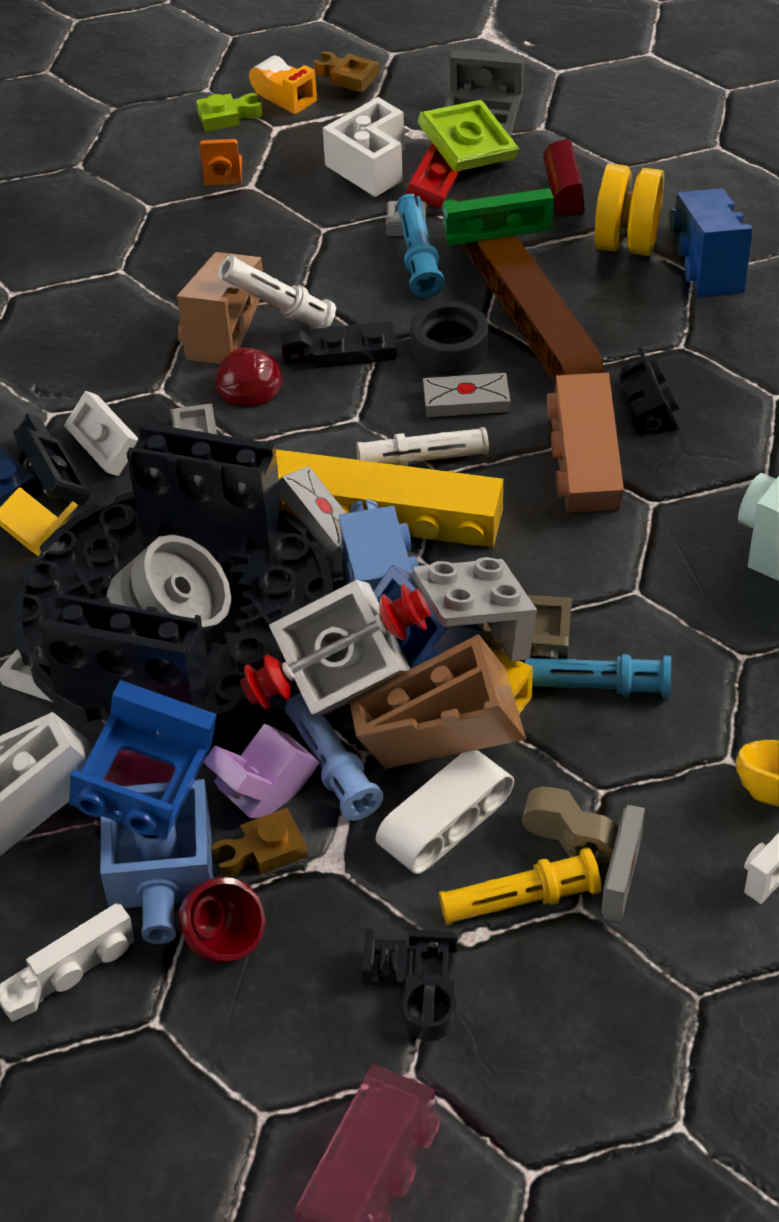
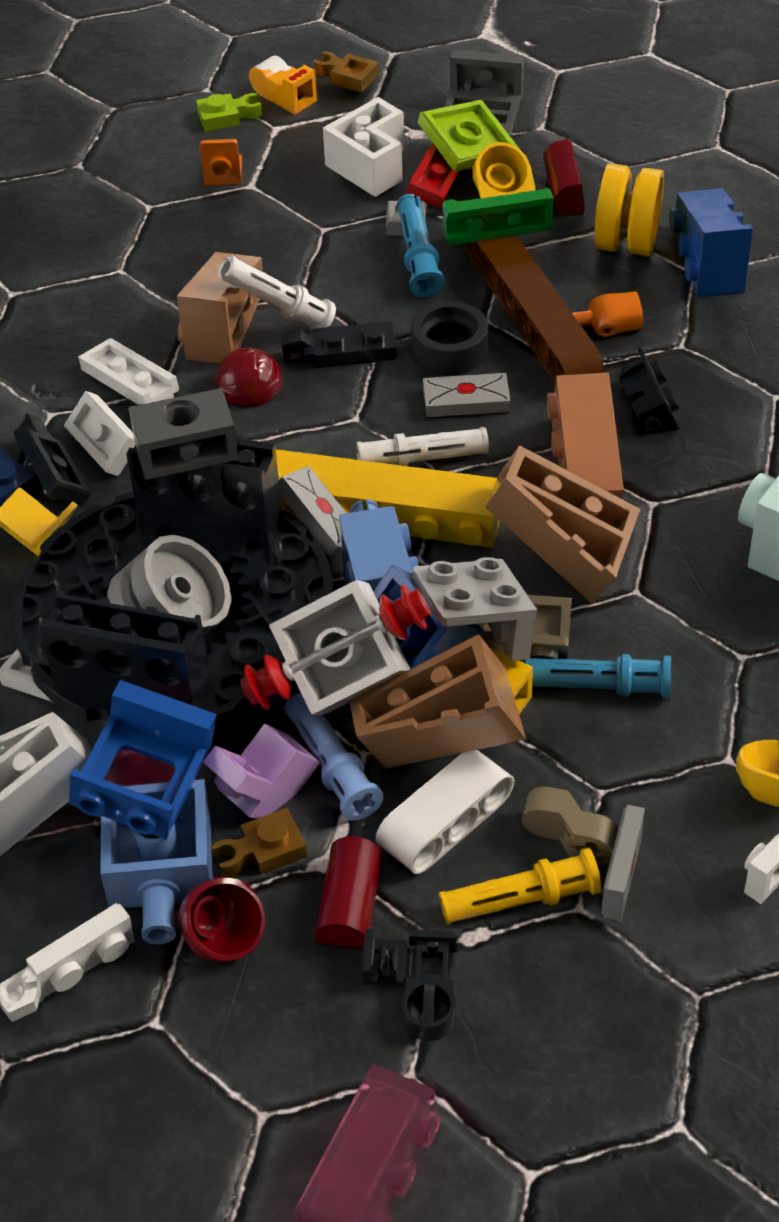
(128, 373): none -> white hinge
(183, 433): none -> dark grey brick
(349, 892): none -> dark red brick
(502, 171): none -> yellow cap
(564, 520): none -> medium nougat wedge
(612, 314): none -> orange piece

